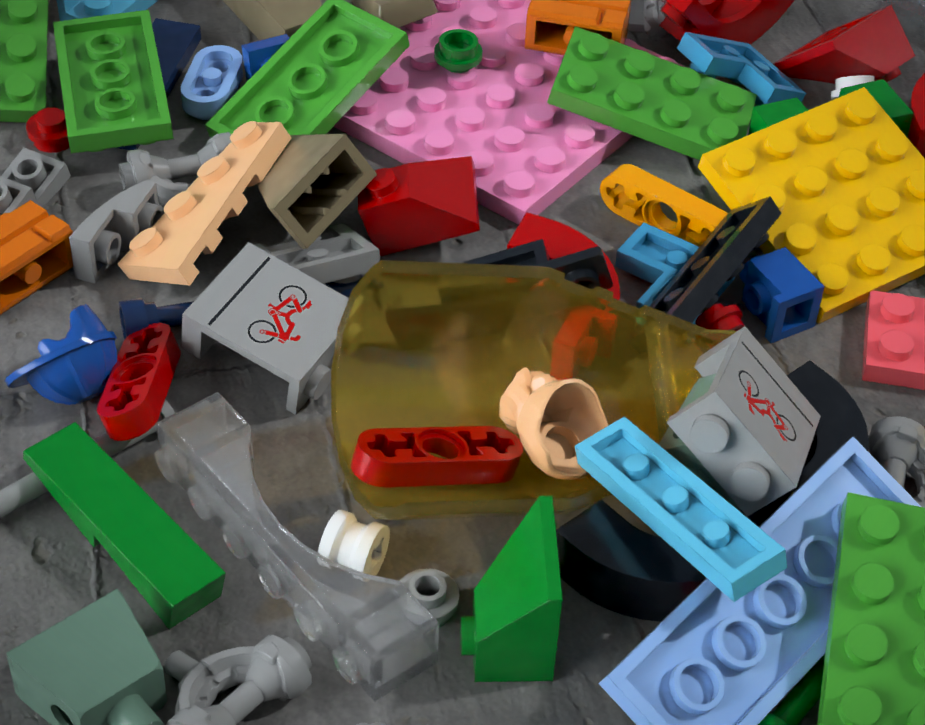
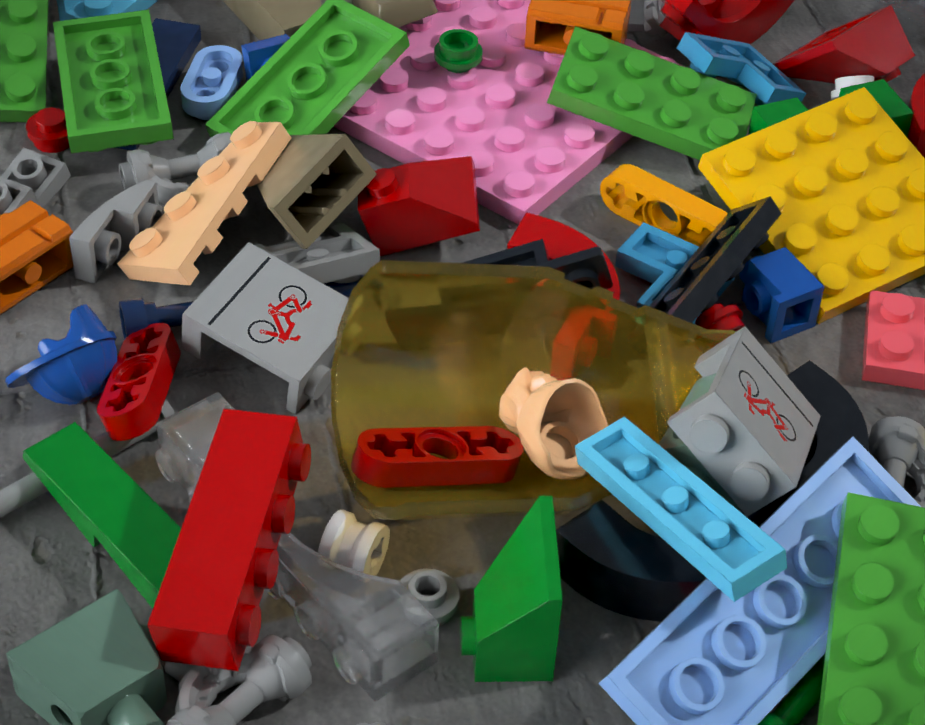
(230, 541): none -> red brick

